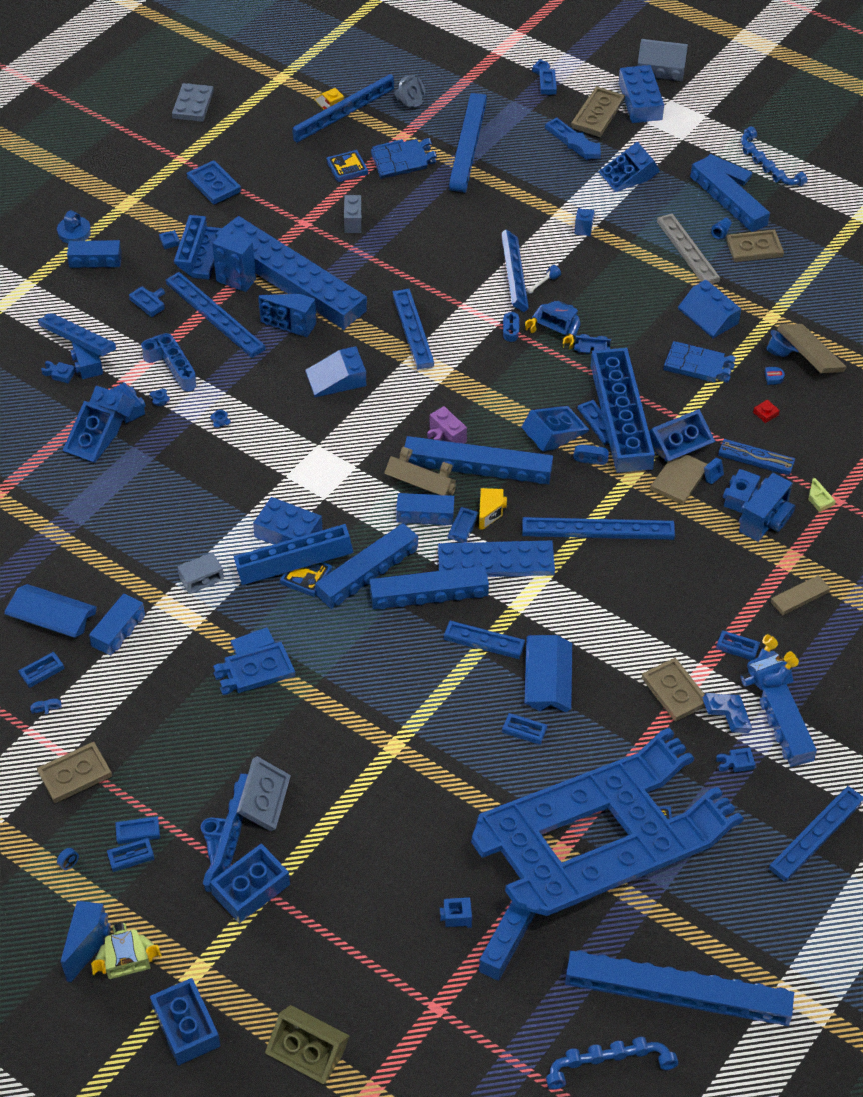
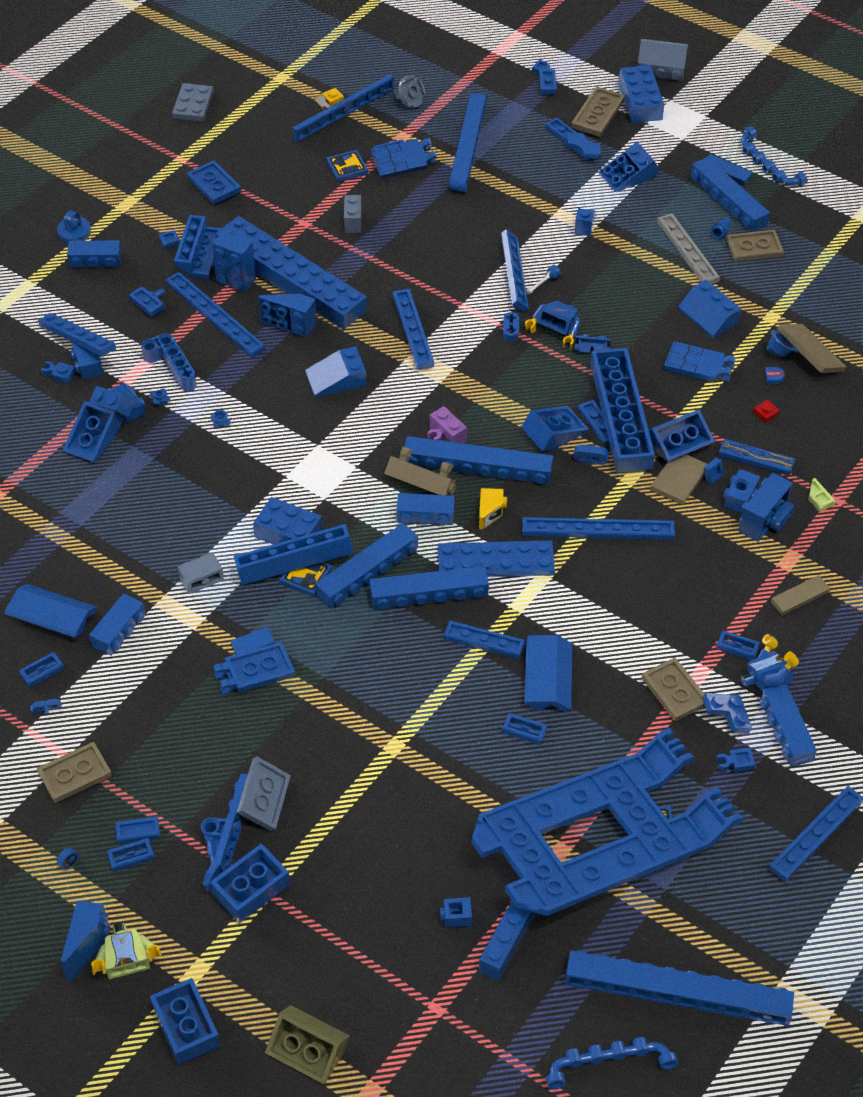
(463, 525): blue tile -> none

